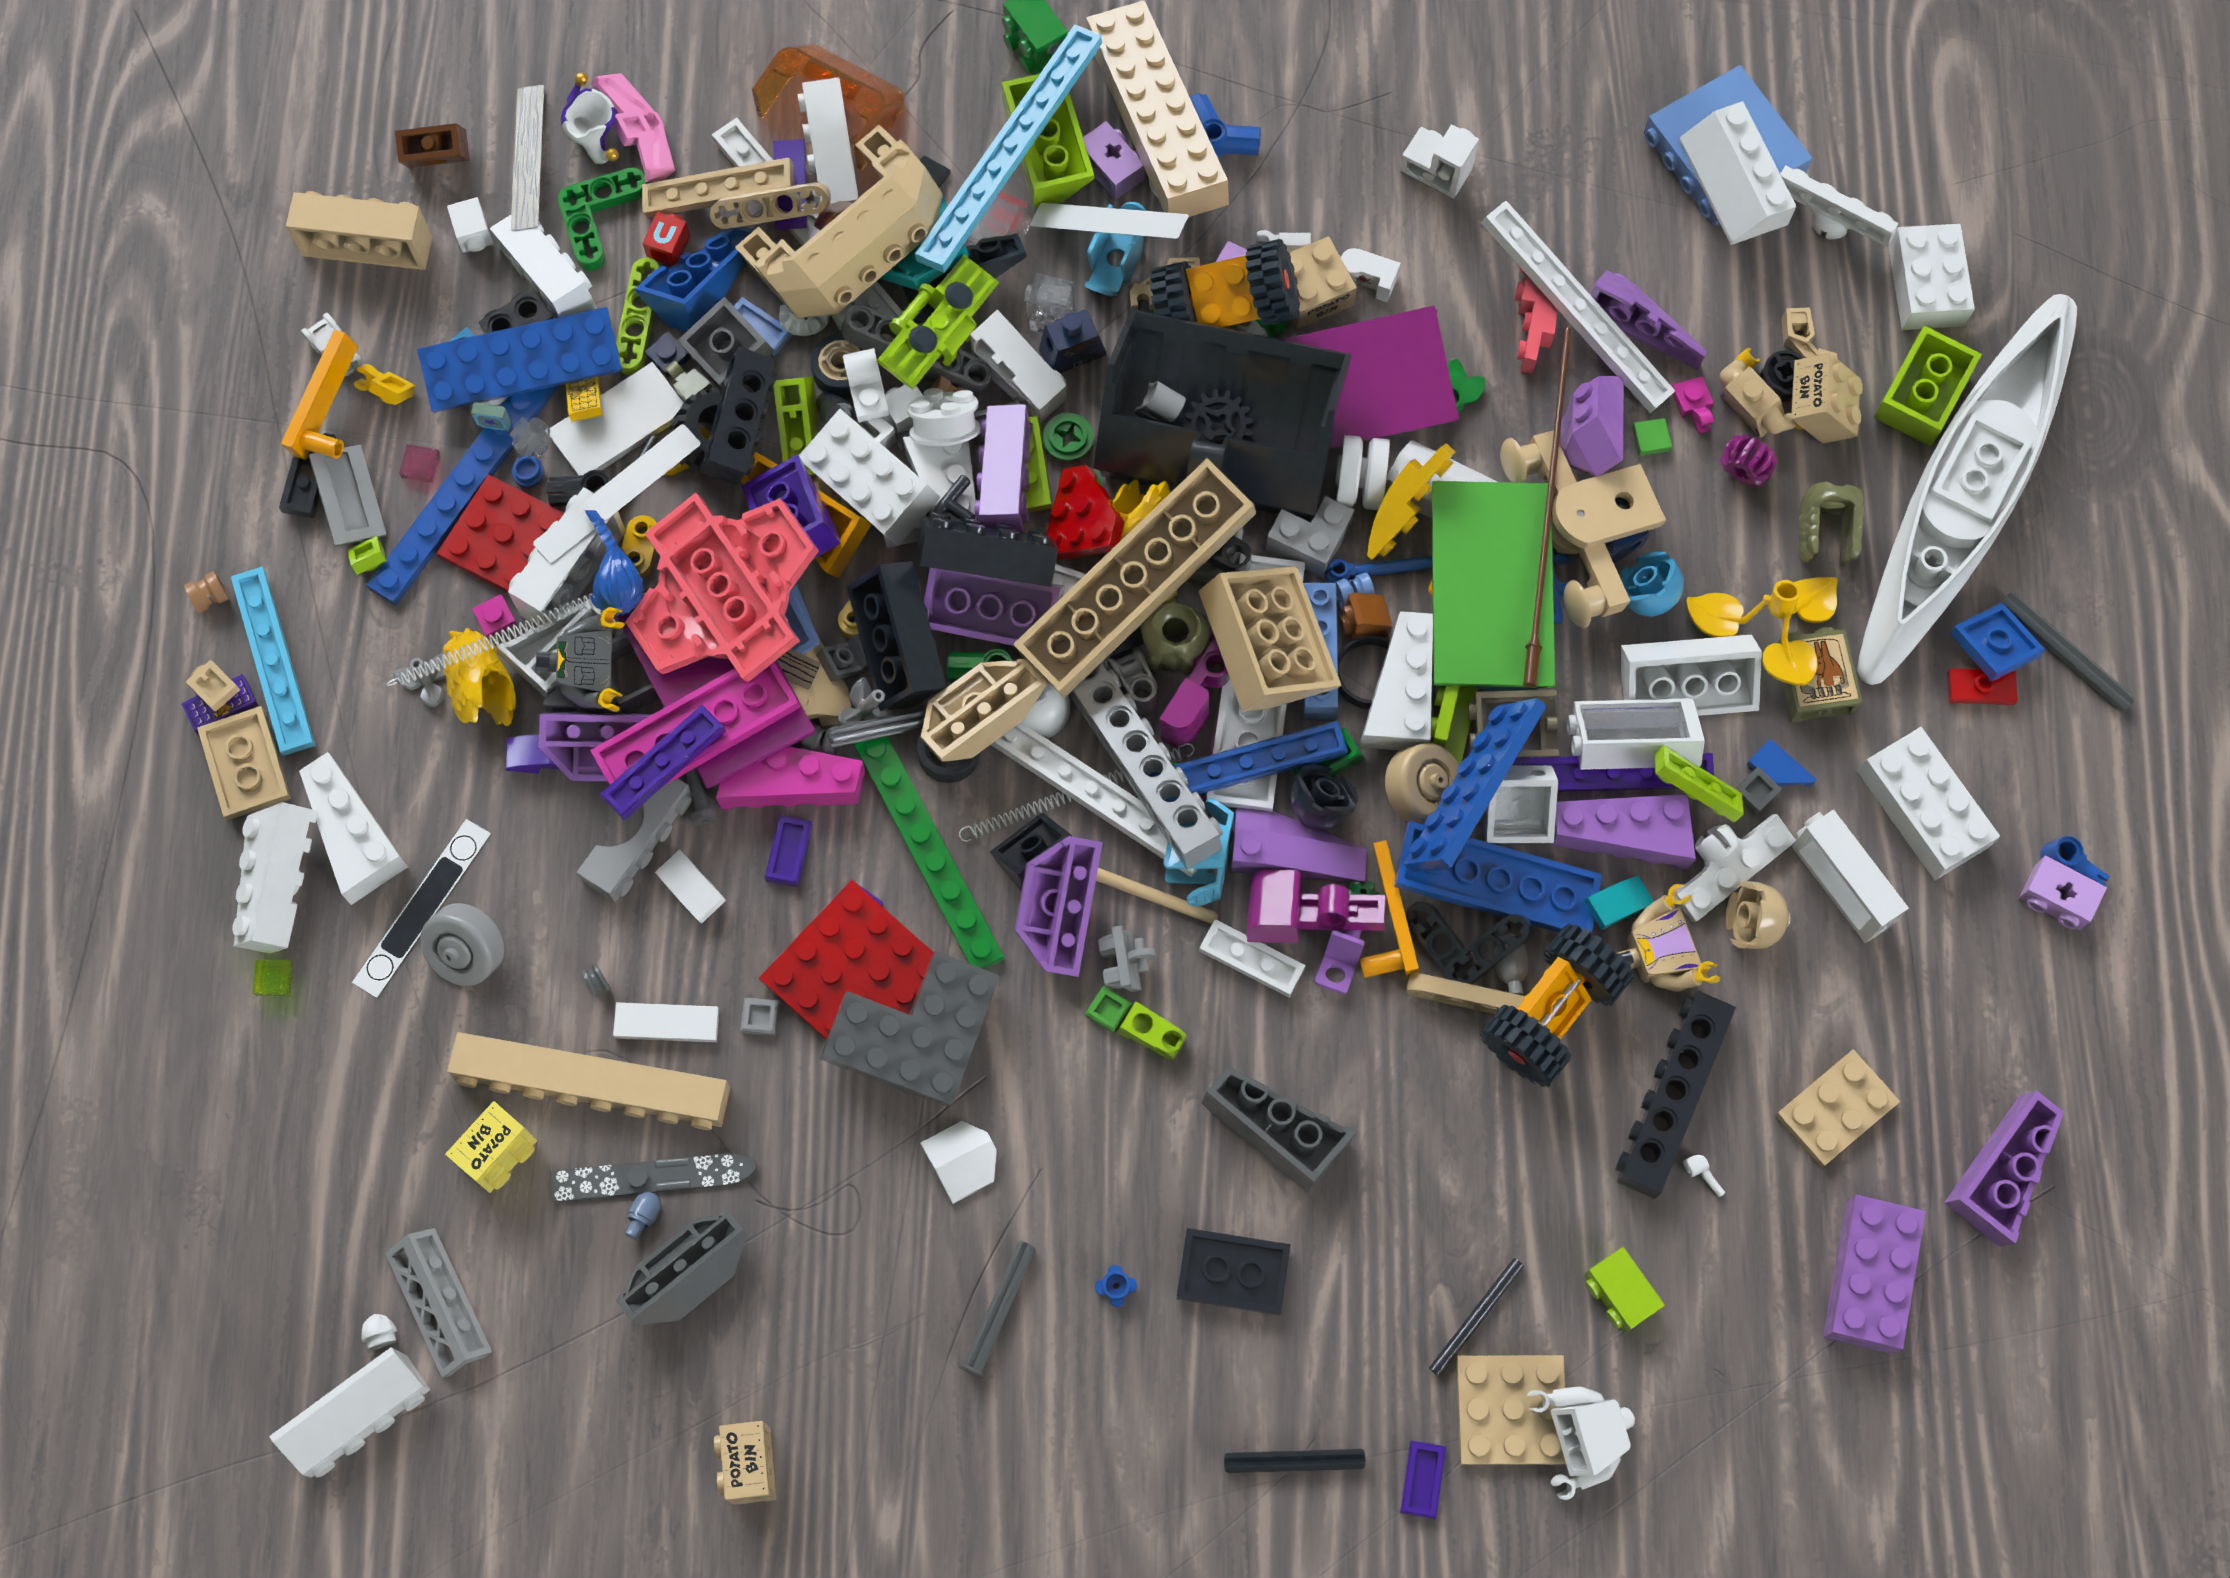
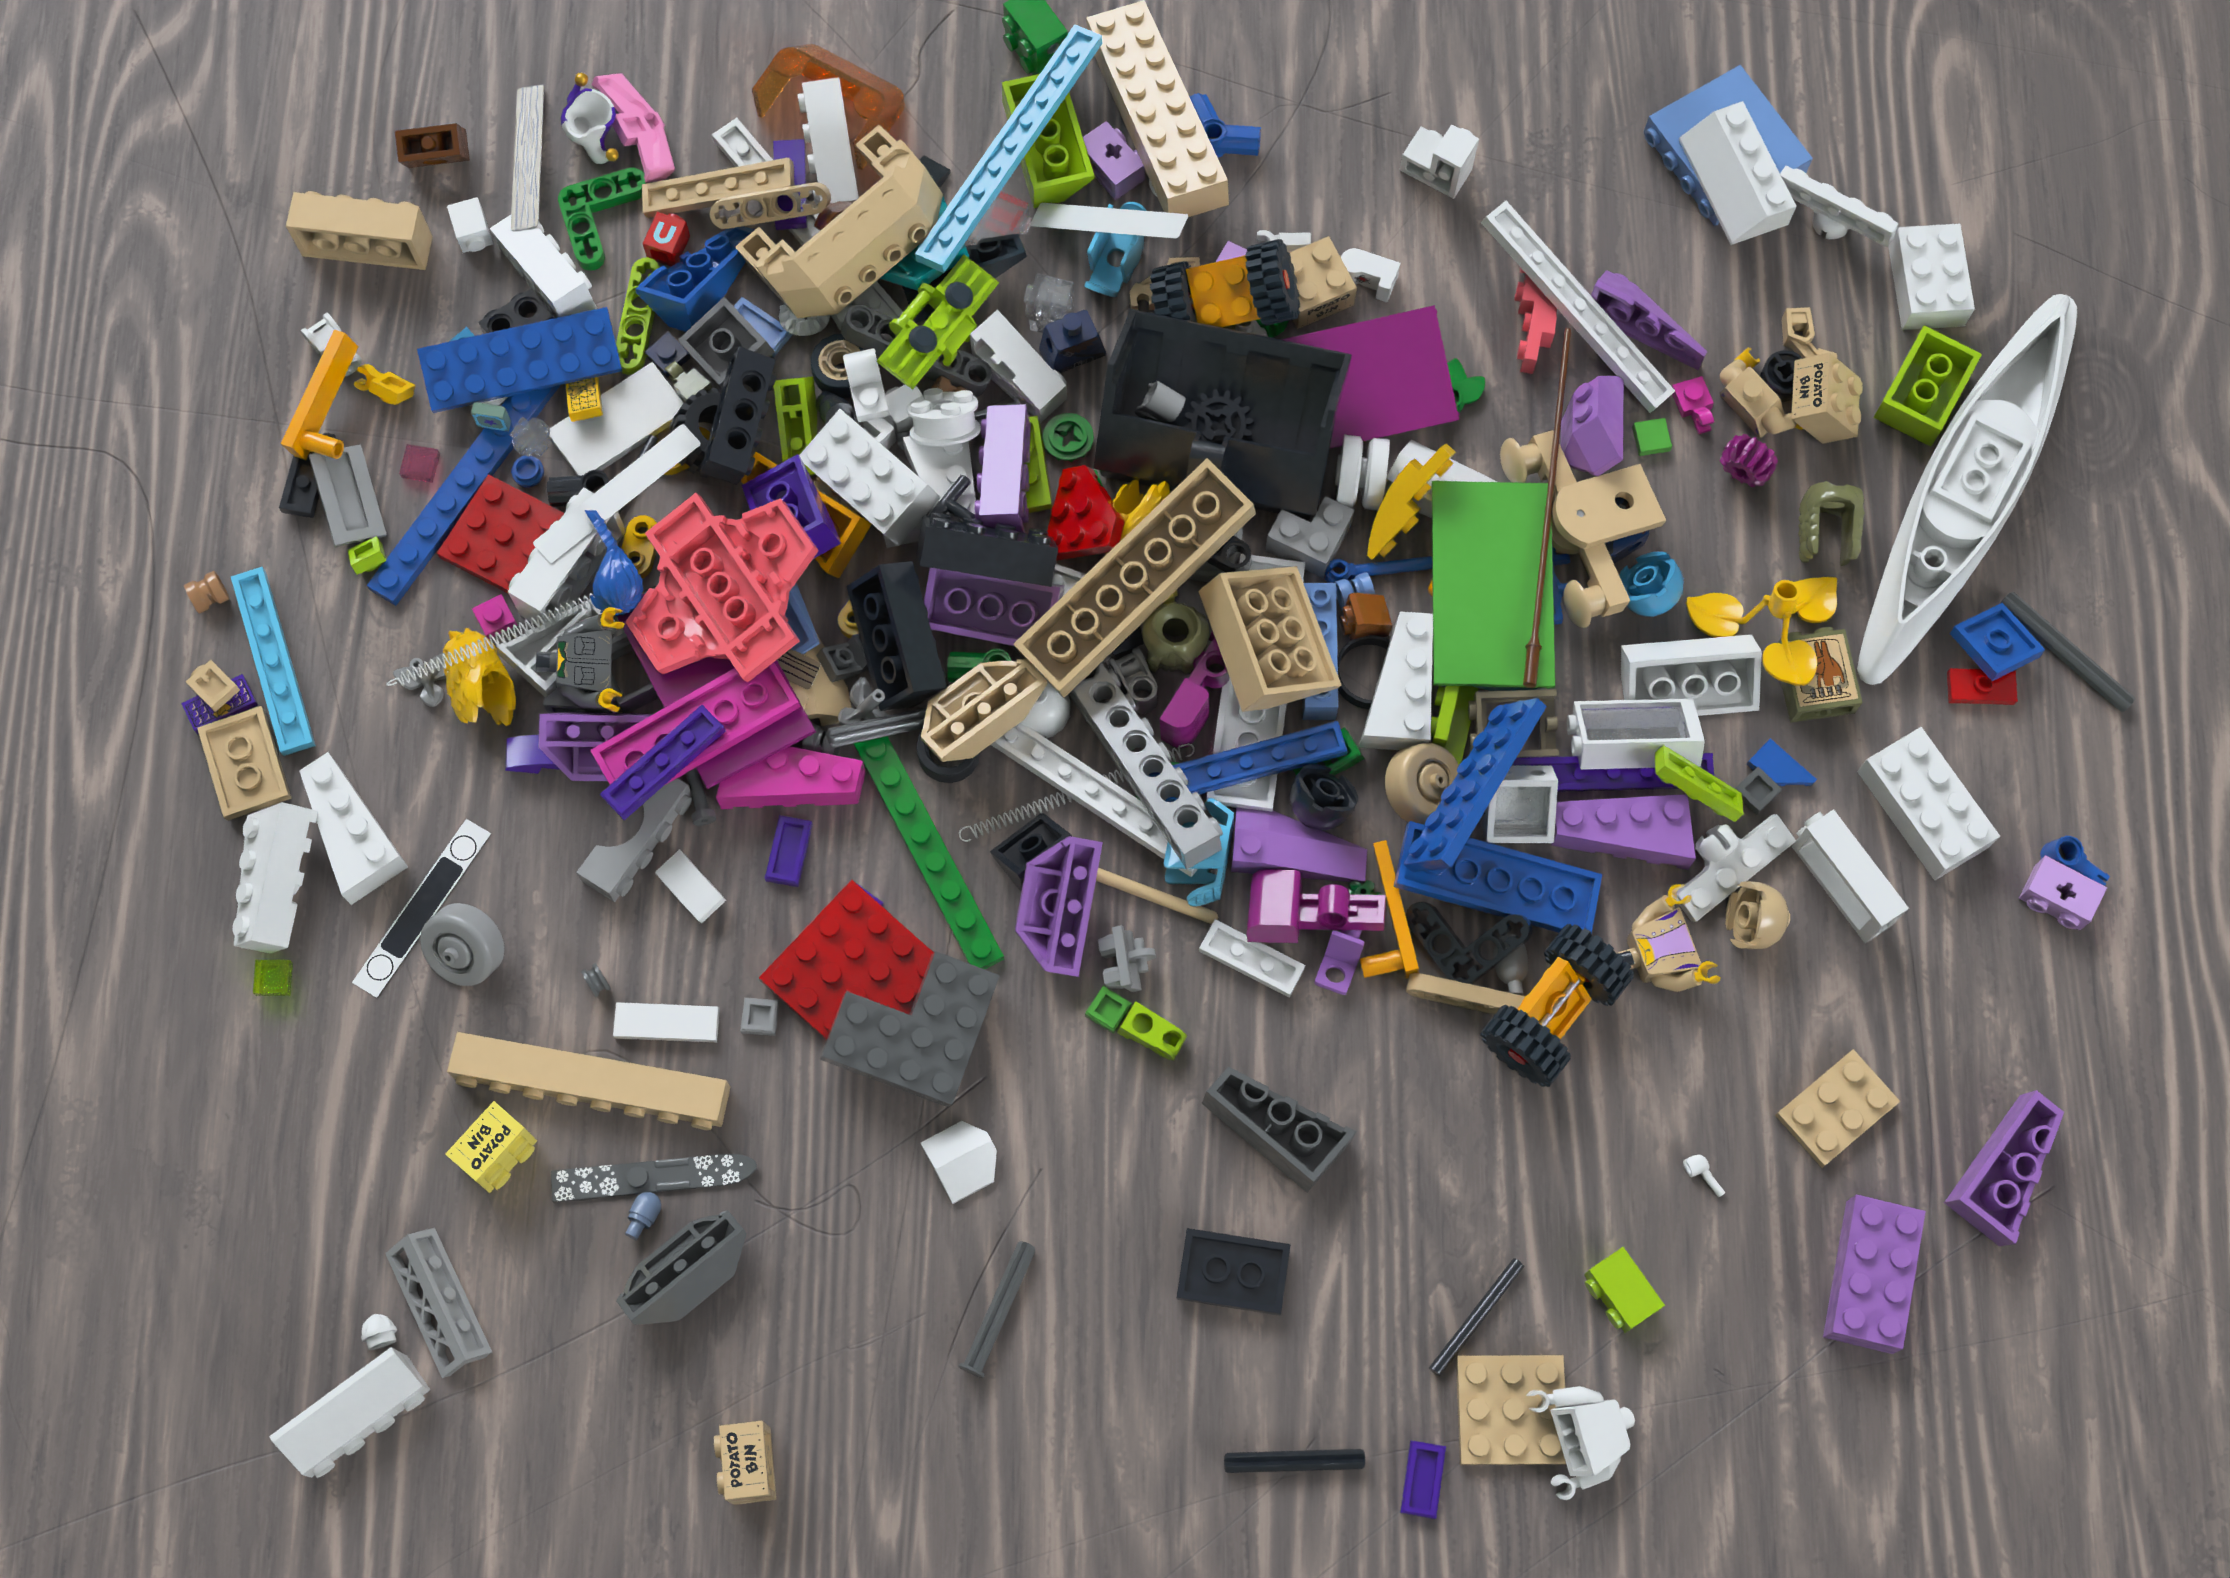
(1113, 1276): blue plate -> none
(1618, 902): teal slope -> none
(1715, 1018): black brick -> none

